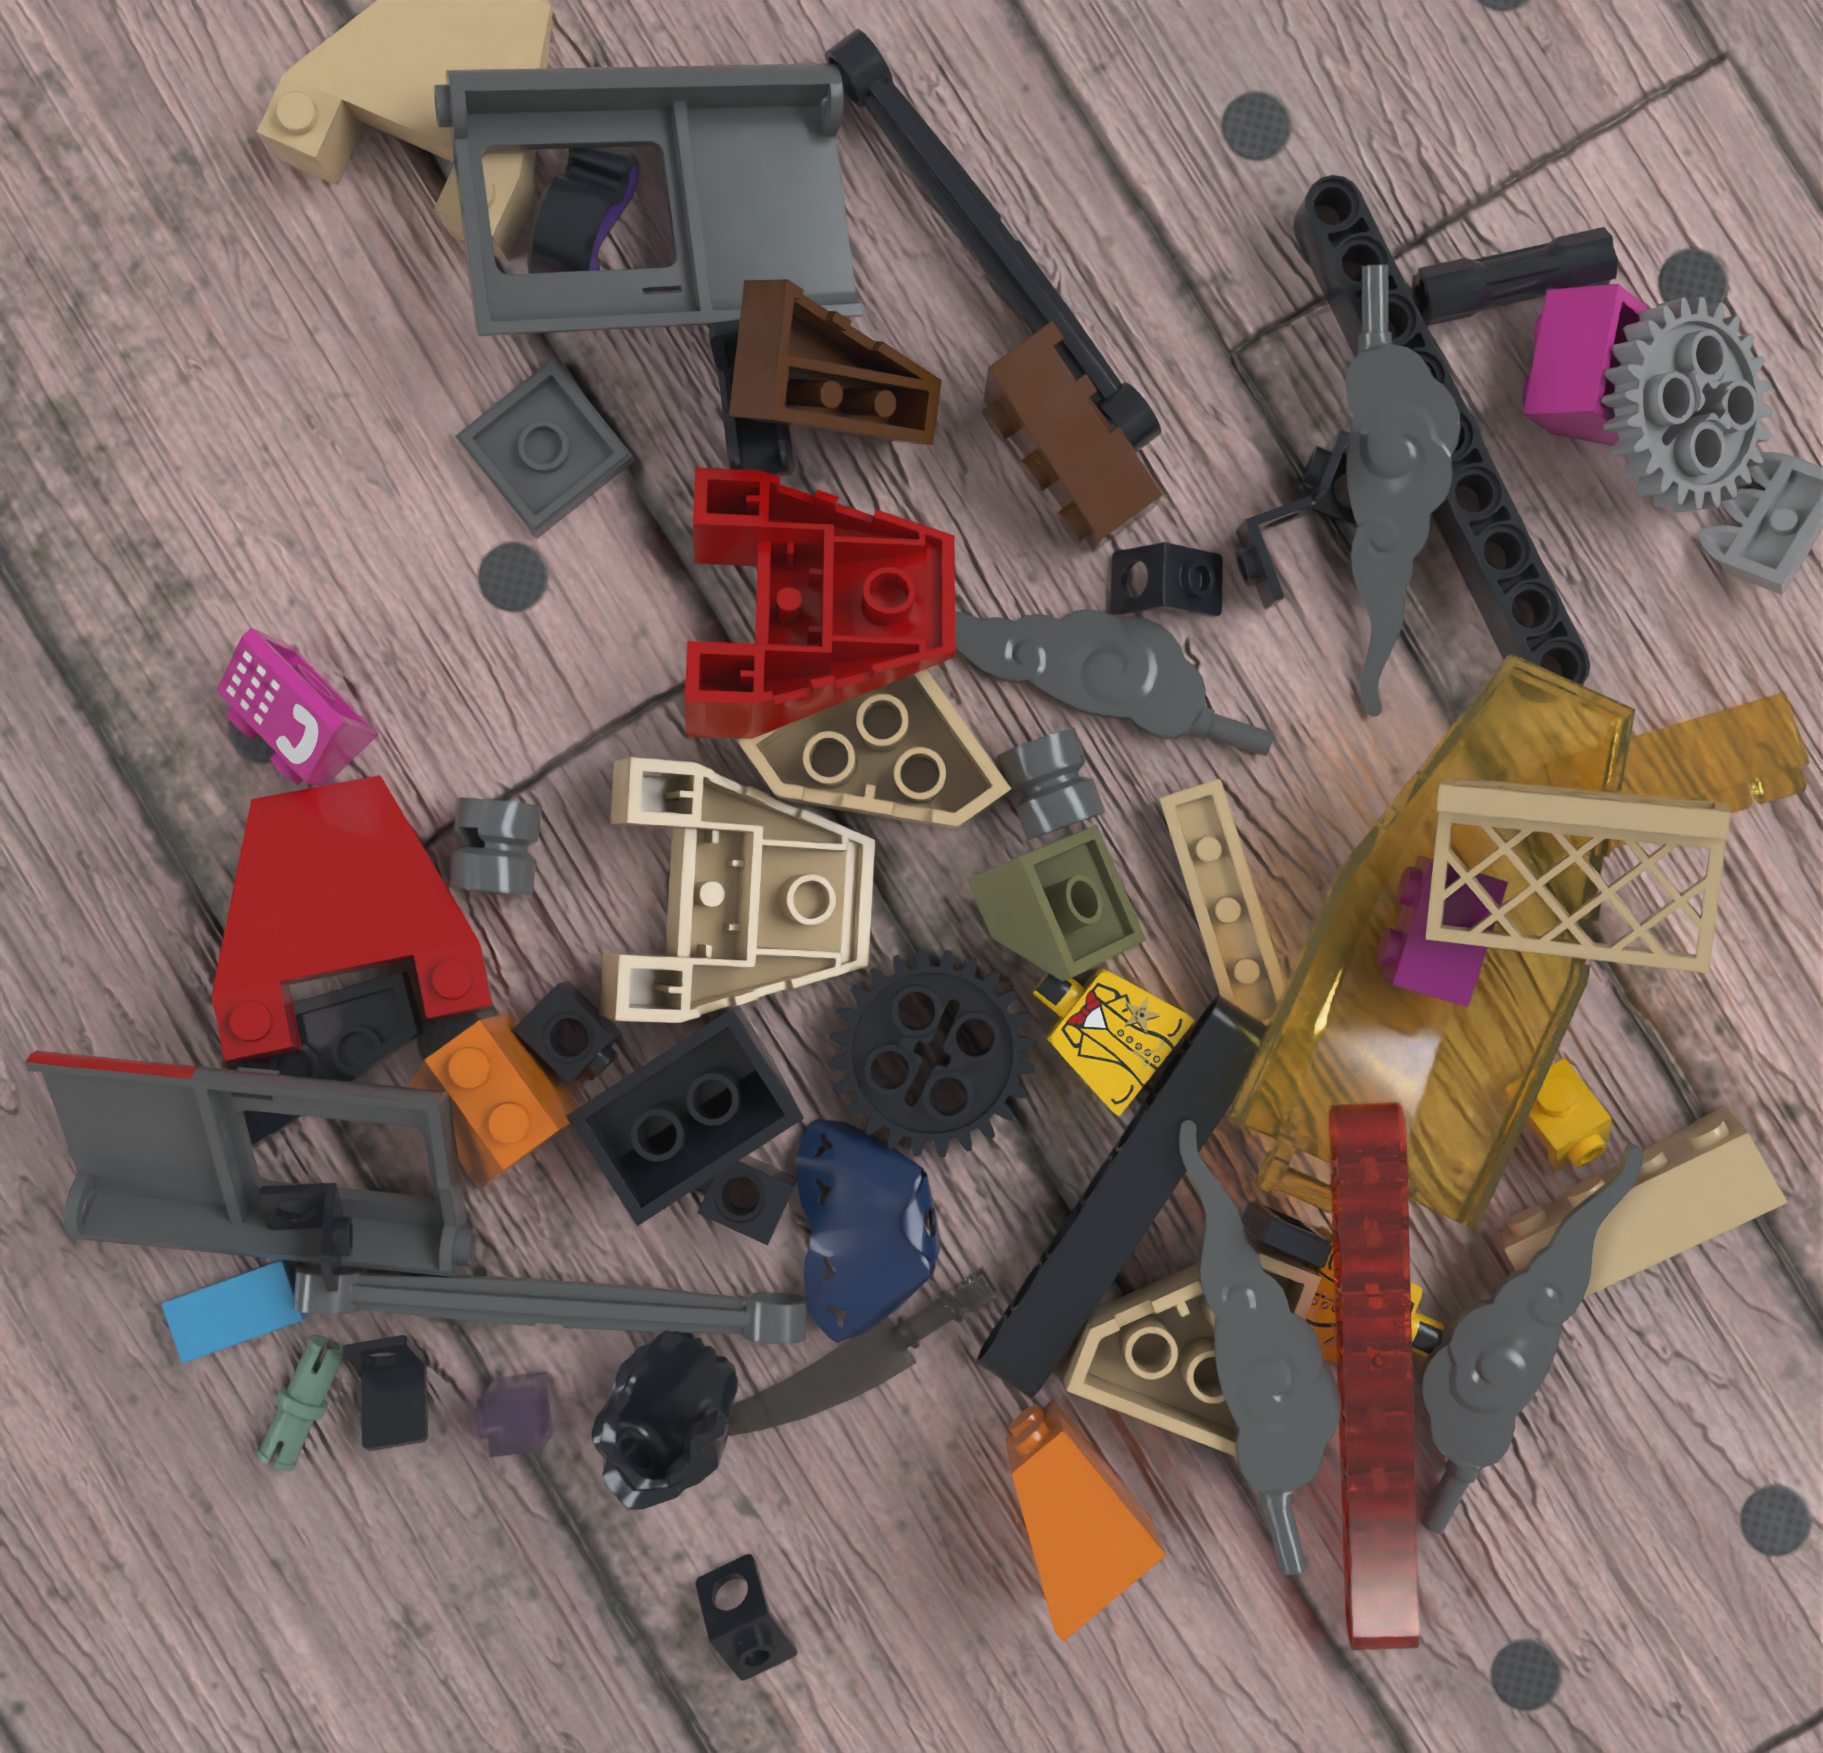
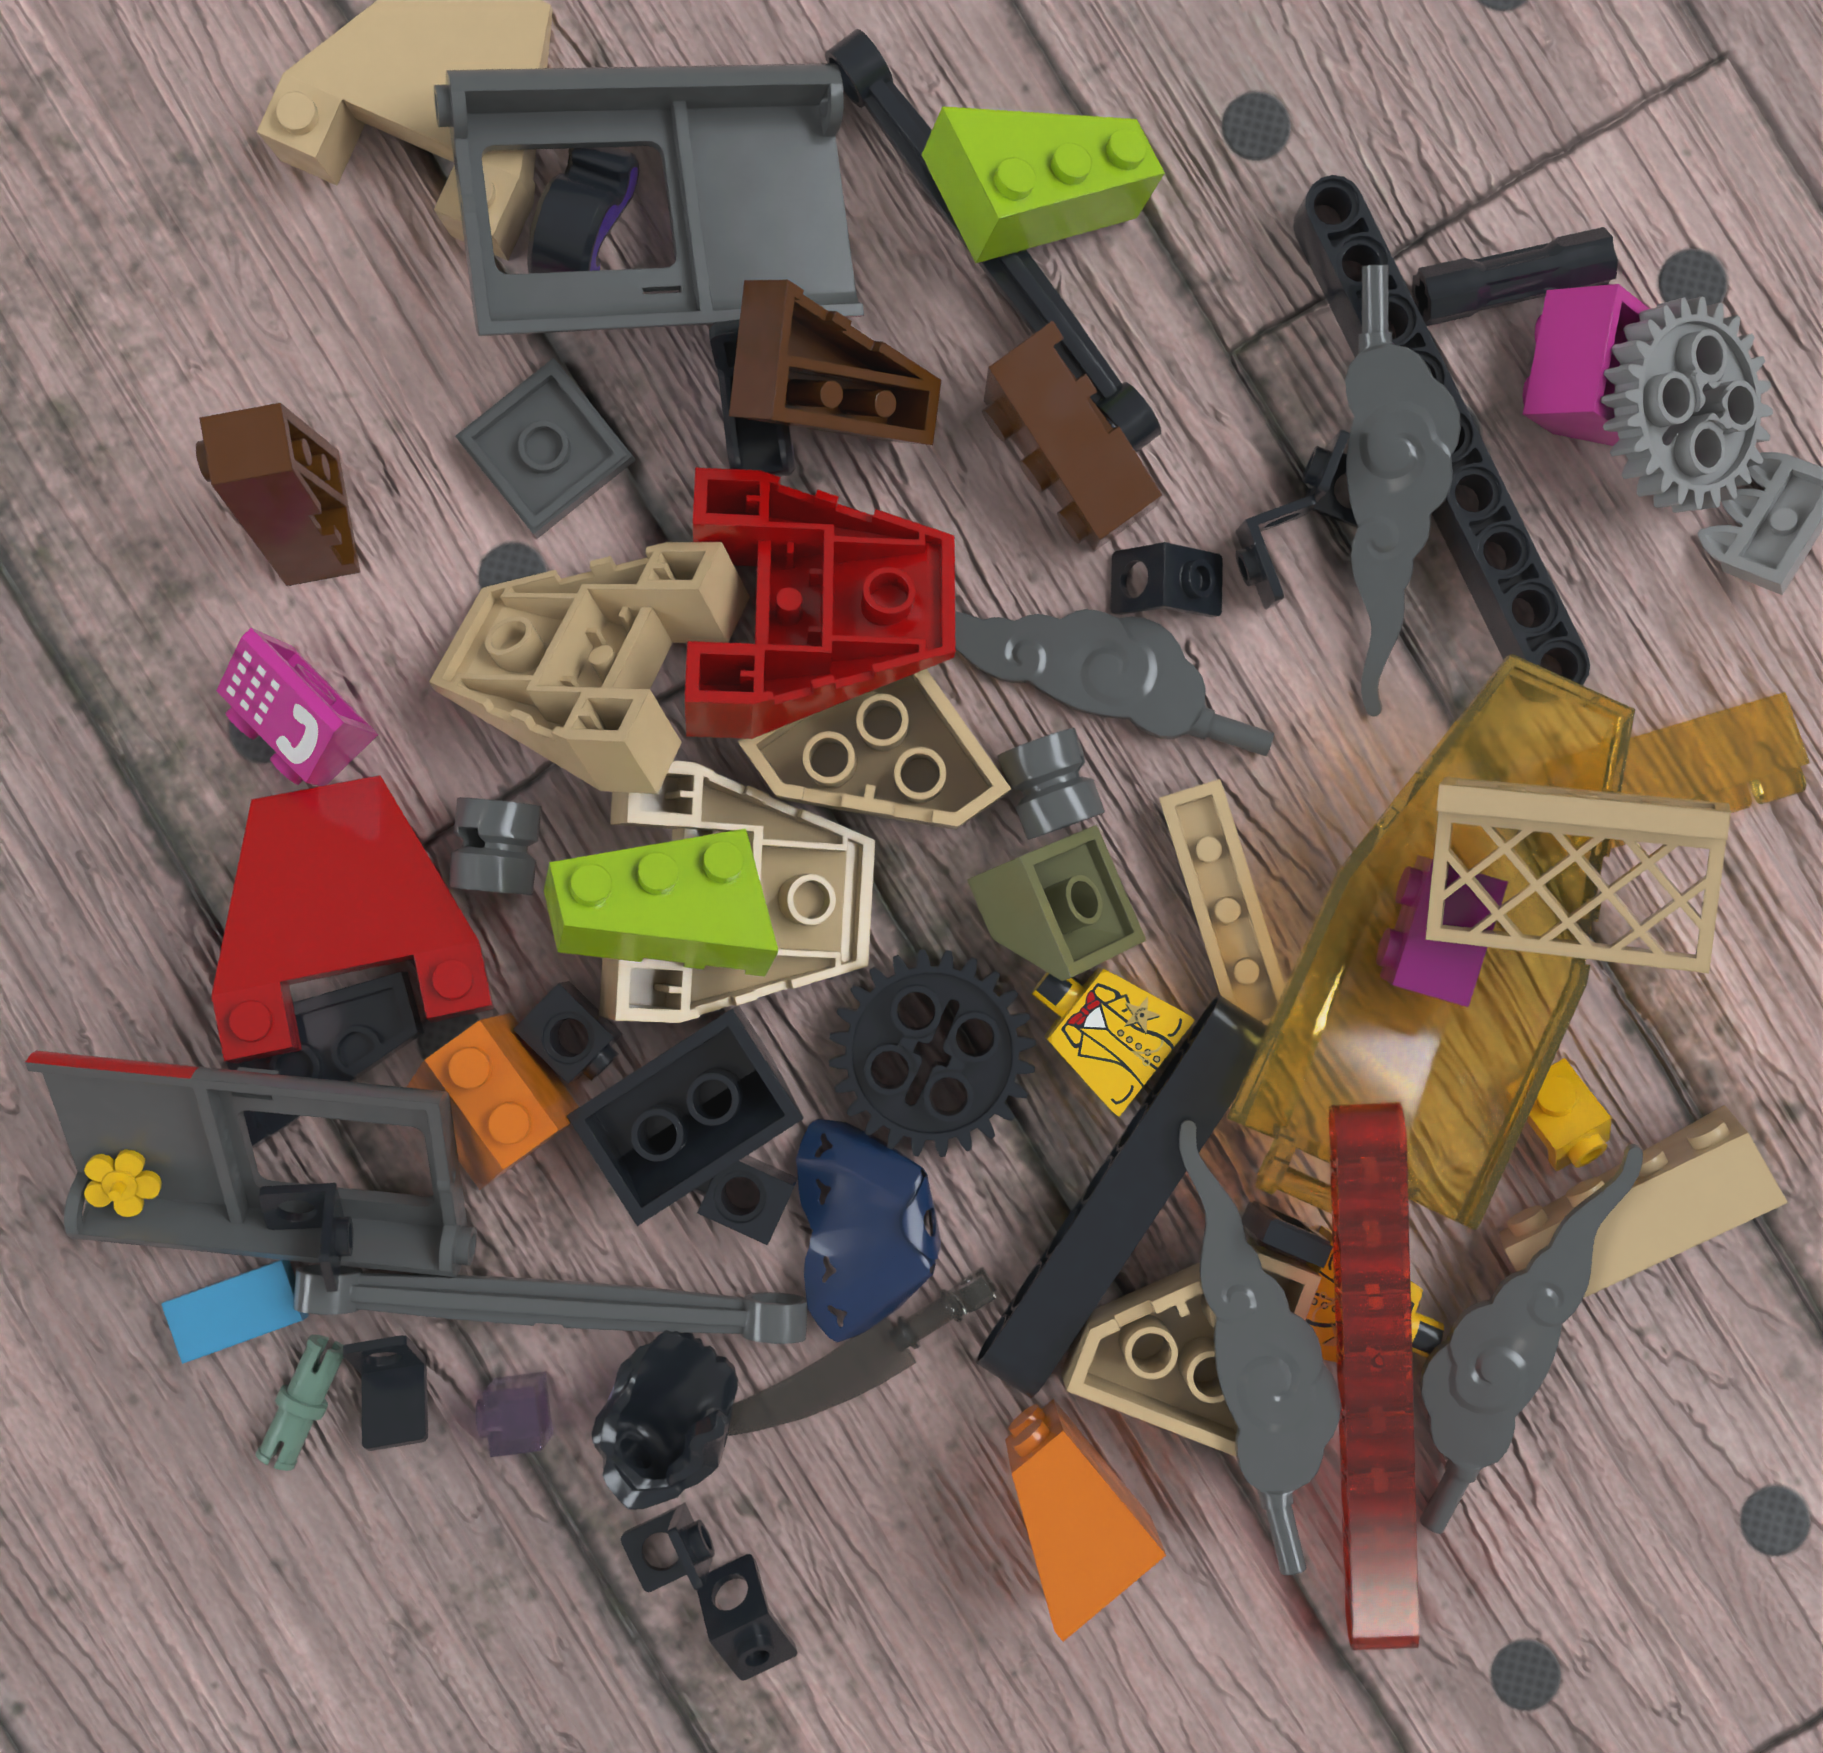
(120, 1182): none -> yellow plant
(282, 490): none -> reddish brown wedge
(577, 654): none -> tan wedge
(665, 902): none -> lime wedge
(689, 1541): none -> black bracket
(1037, 175): none -> lime wedge

